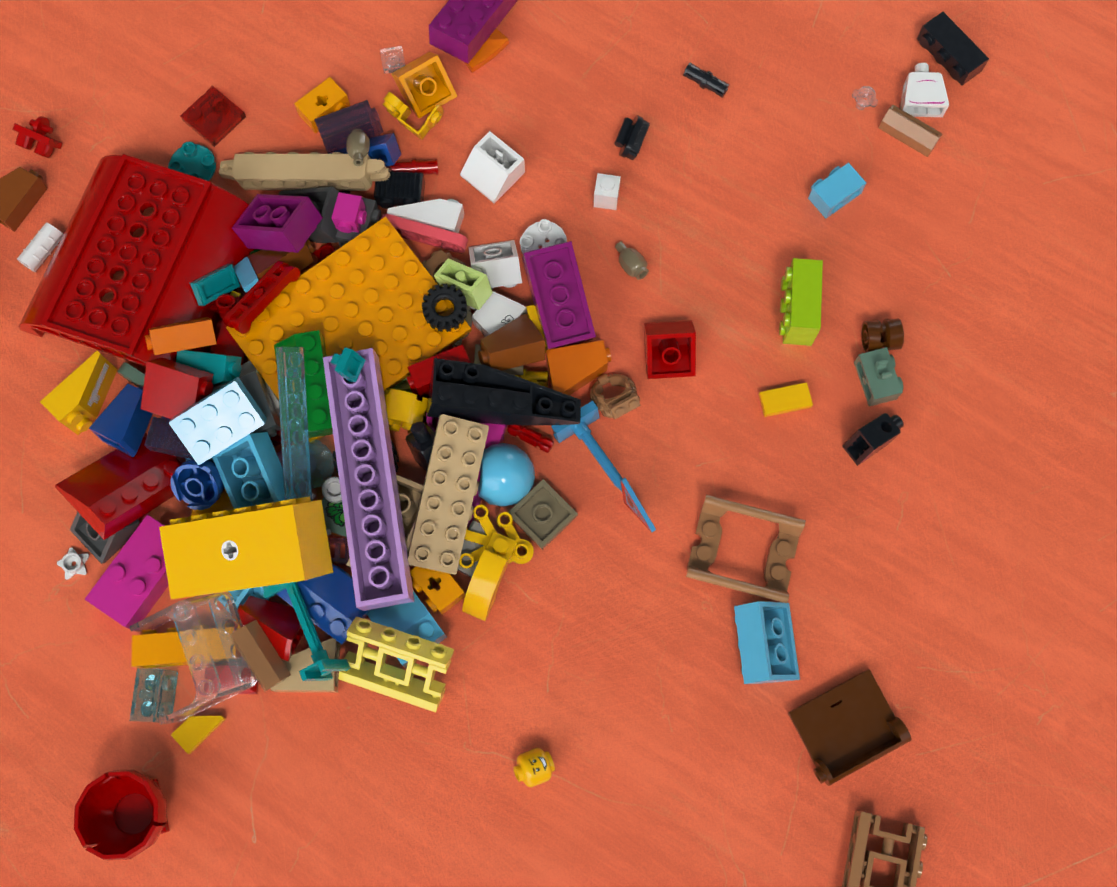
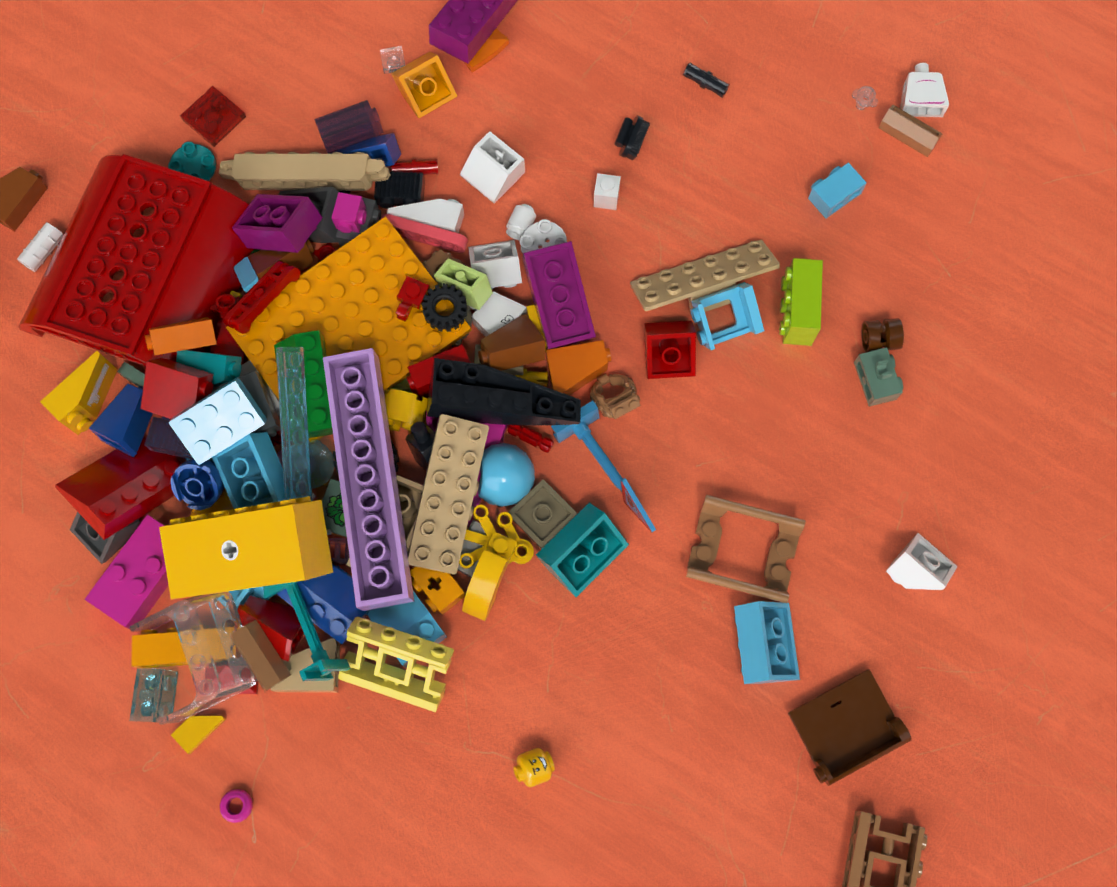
(40, 127): red hips -> none
(68, 559): white plate -> none
(120, 815): red plate -> none
(215, 284): teal tile -> none
(225, 808): none -> dark pink piece
(321, 101): light orange brick -> none
(331, 490): white tile -> none
(348, 364): teal tile -> none
(357, 146): dark tan plant -> none
(402, 112): yellow piece -> none
(410, 296): none -> red plate
(520, 220): none -> white brick
(582, 549): none -> teal slope
(632, 261): dark tan plant -> none
(704, 276): none -> tan bracket
(744, 309): none -> medium azure window
(785, 399): yellow tile -> none
(873, 437): black torso -> none
(921, 566): none -> white slope
(952, 48): black brick -> none

